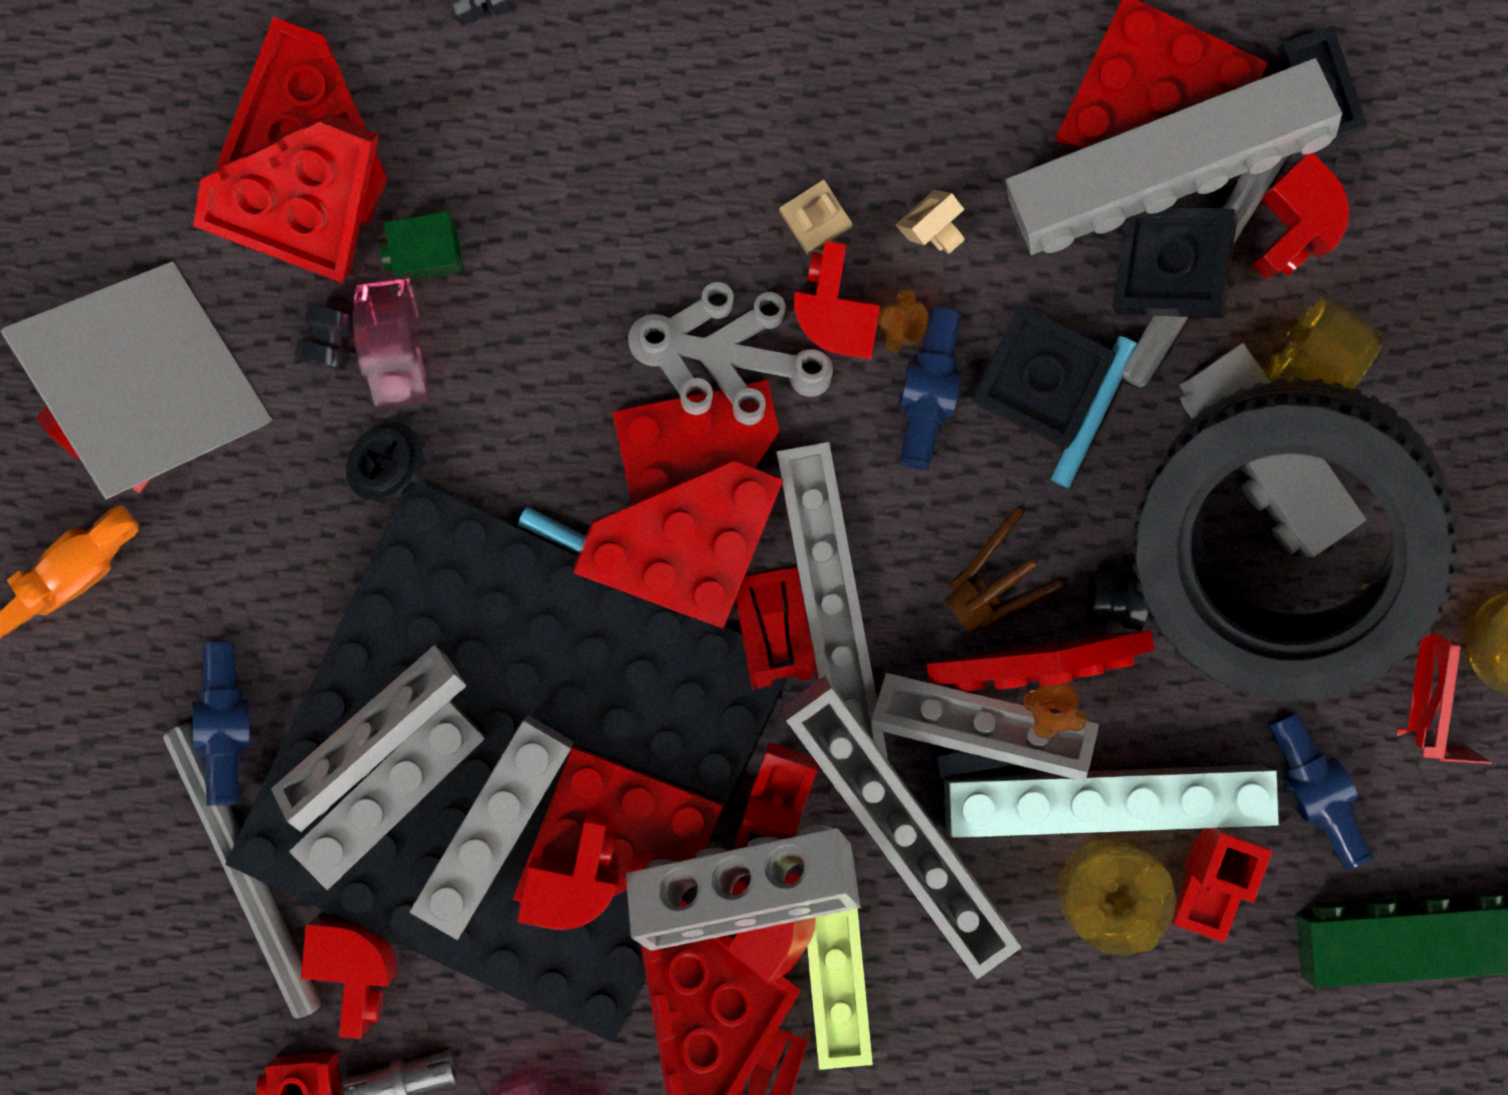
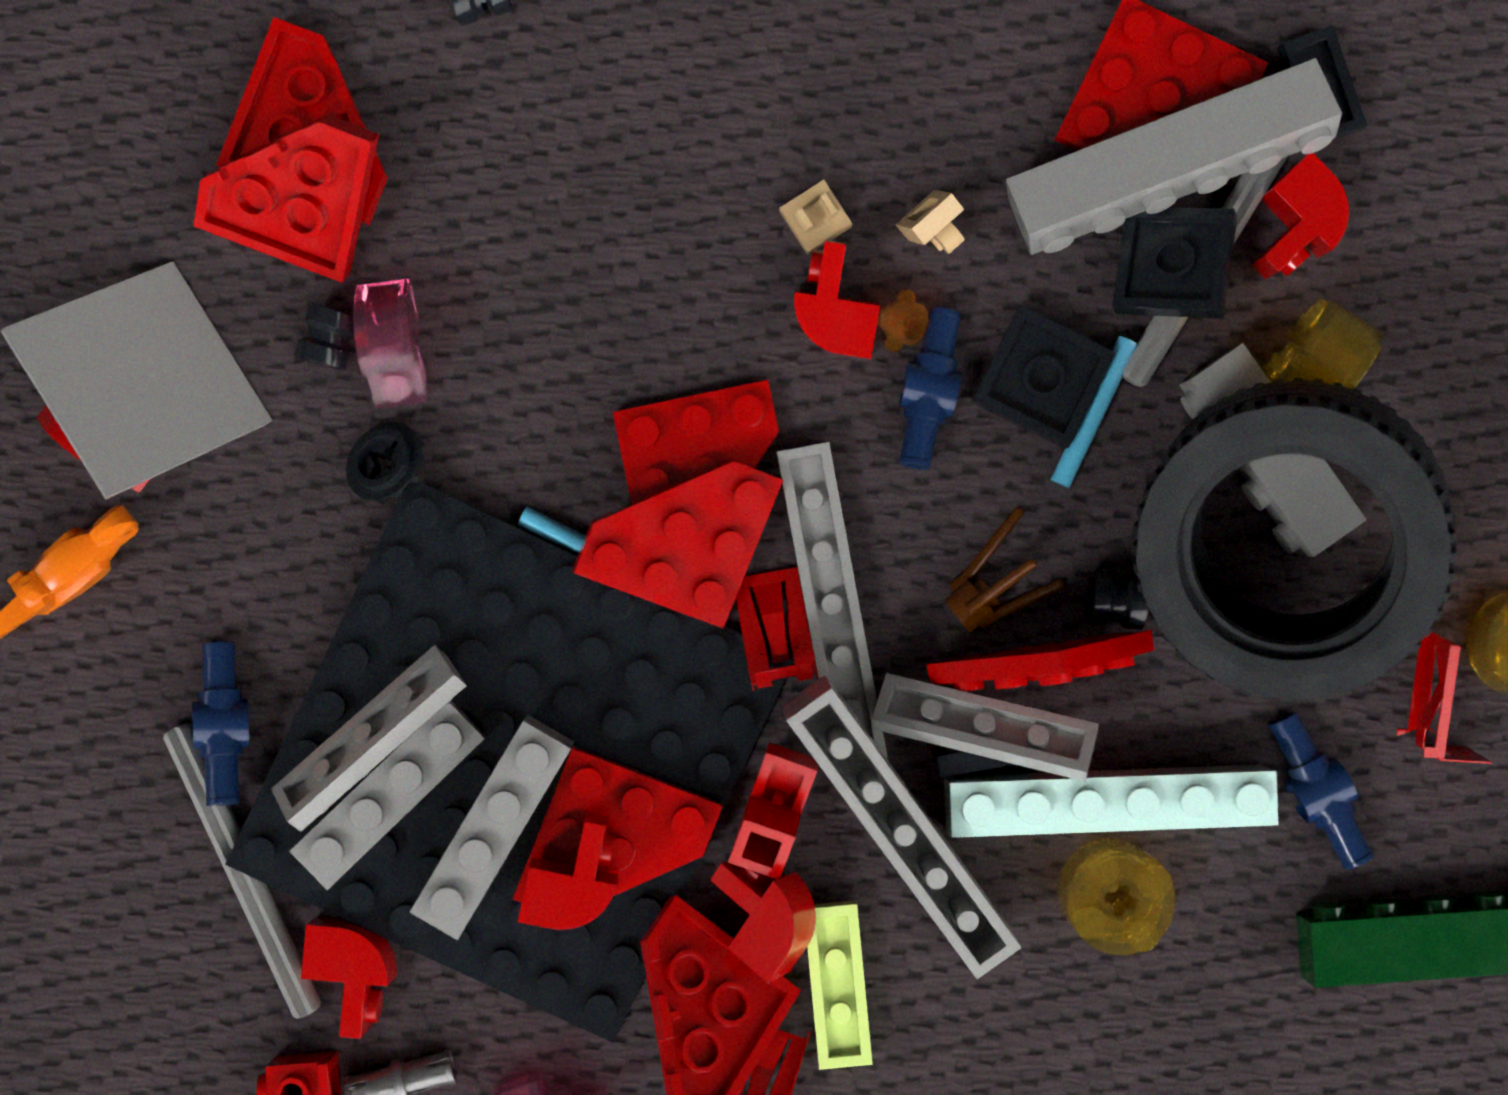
(422, 247): dark green brick -> none
(721, 353): light grey plant -> none
(823, 889): light grey brick -> none
(1056, 696): clear orange plate -> none
(1219, 874): red brick -> none

